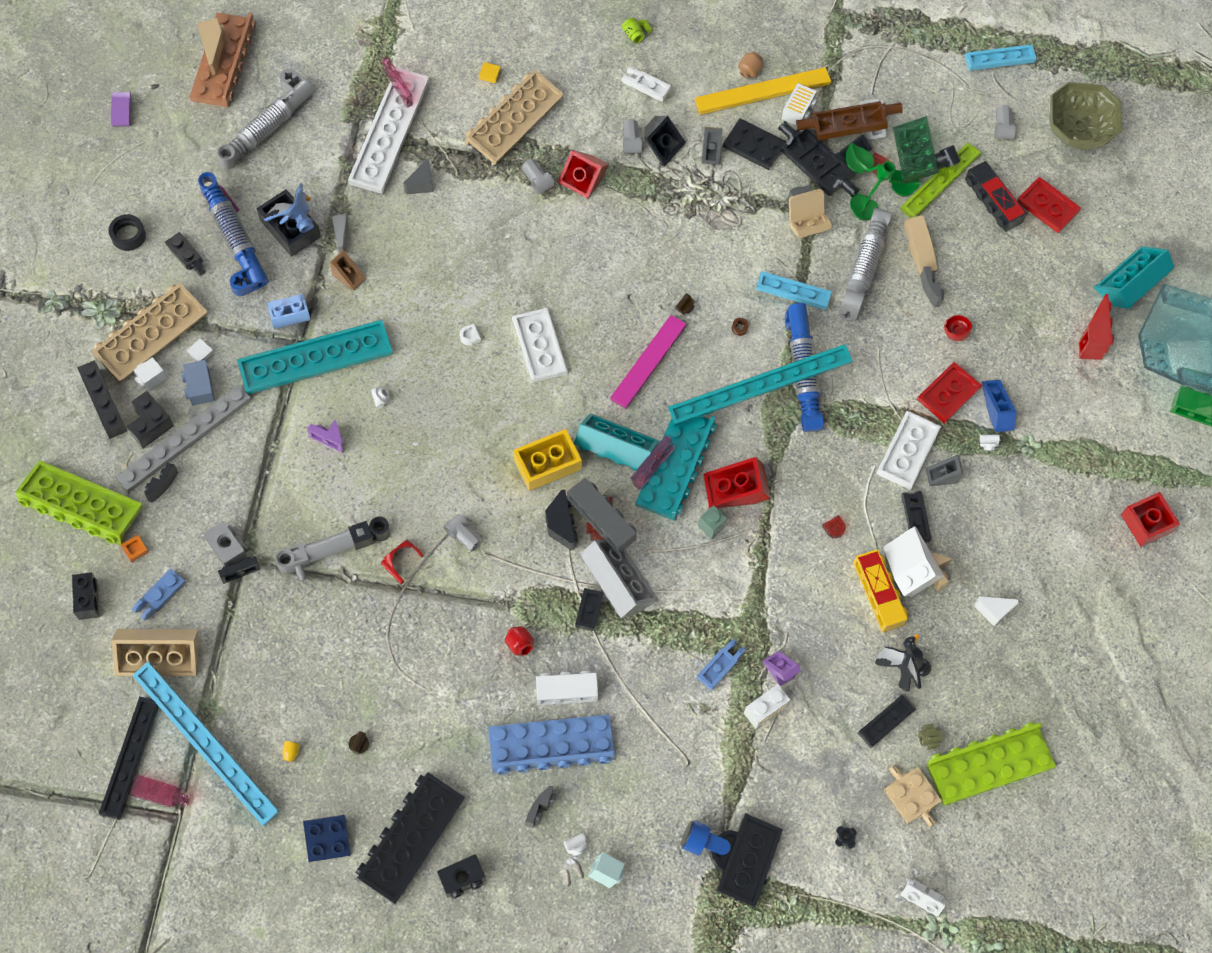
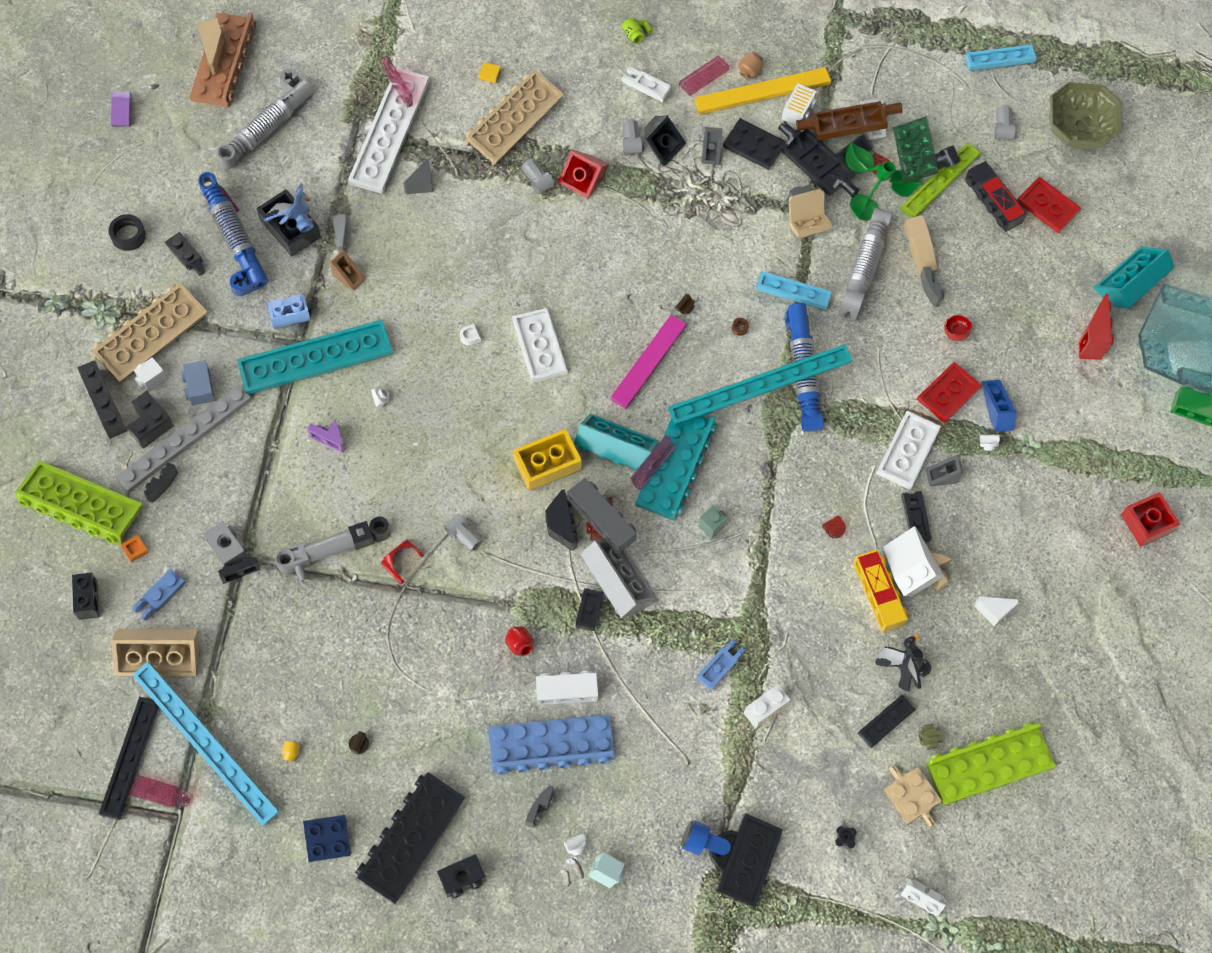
(200, 351): white tile -> none
(704, 75): none -> clear pink tile
(737, 484): red slope -> none
(781, 667): medium lavender slope -> none

